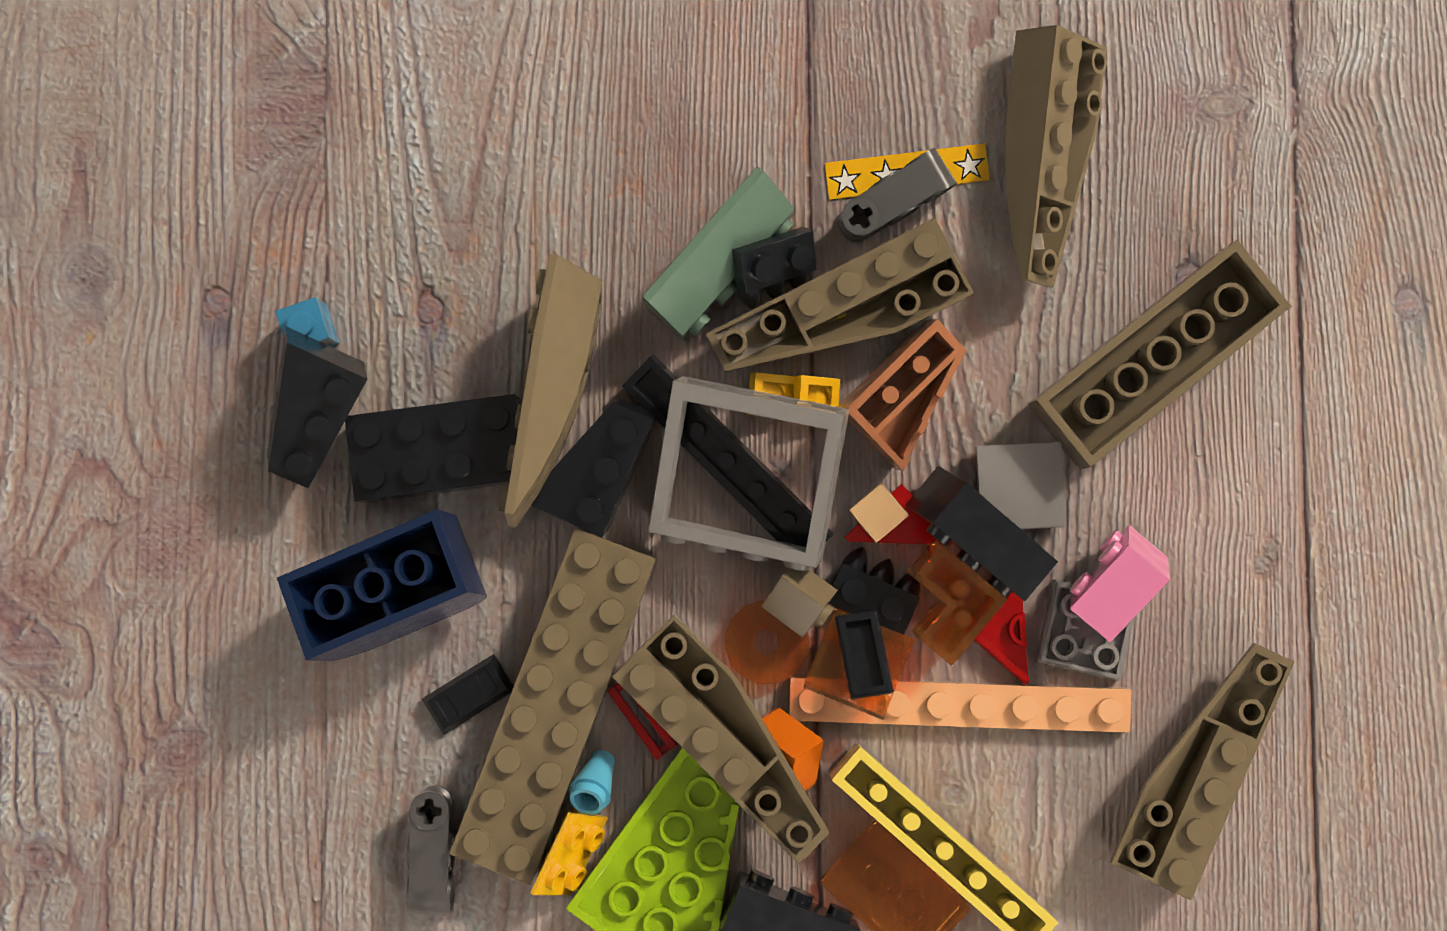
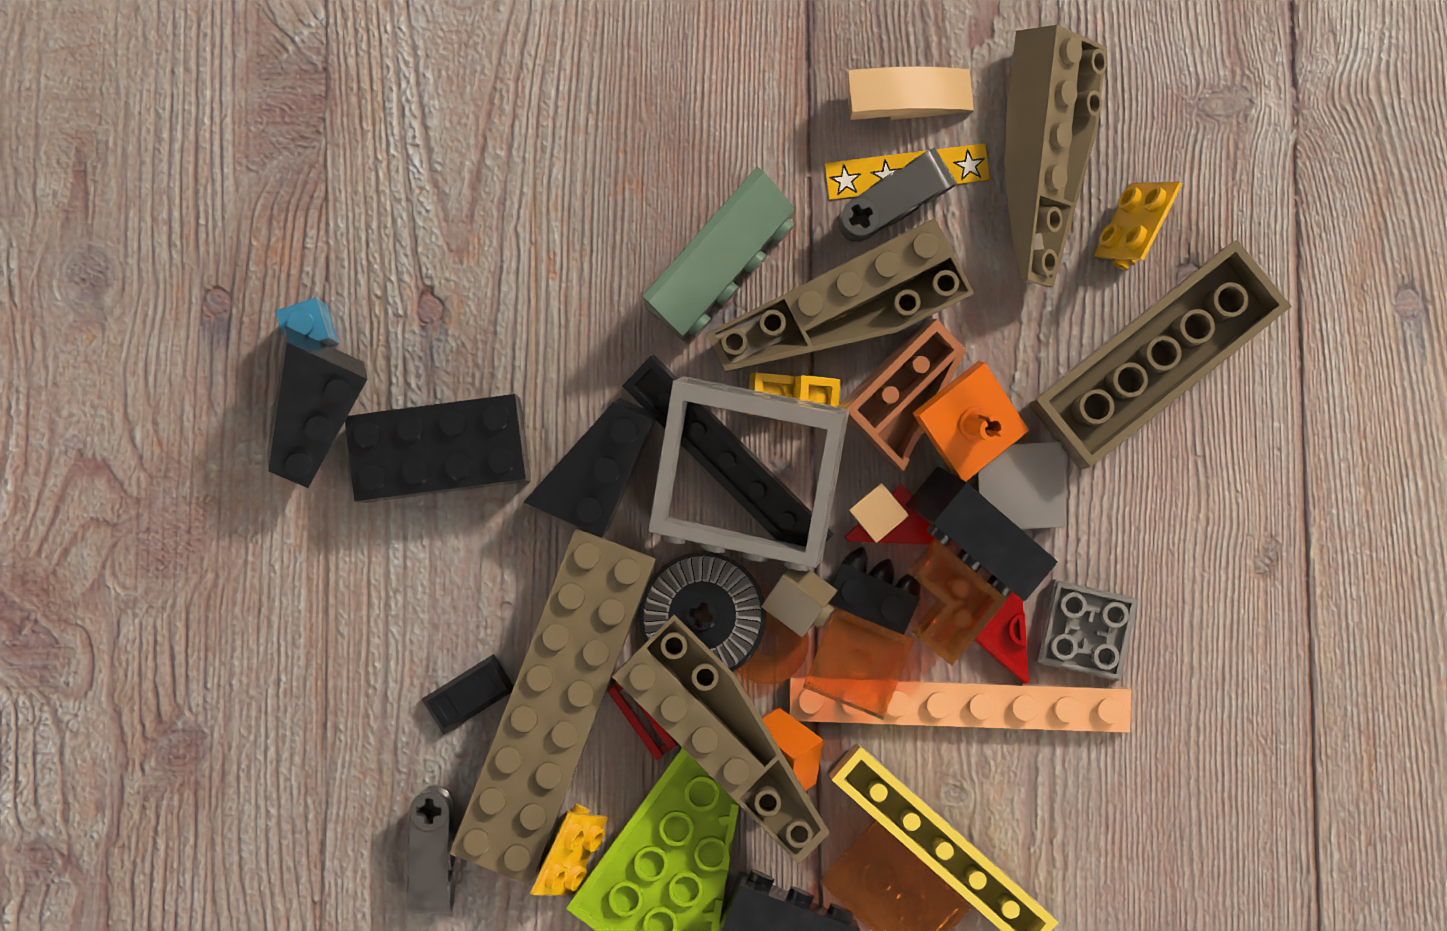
(382, 588): dark blue brick -> none
(553, 381): dark tan wedge -> none
(592, 786): medium azure cone -> none
(731, 598): none -> piece
(772, 262): black plate -> none
(864, 654): black tile -> none
(908, 92): none -> tan slope
(971, 421): none -> orange tile
(1123, 583): bright pink brick -> none
(1136, 222): none -> yellow hinge
(1200, 777): dark tan wedge -> none

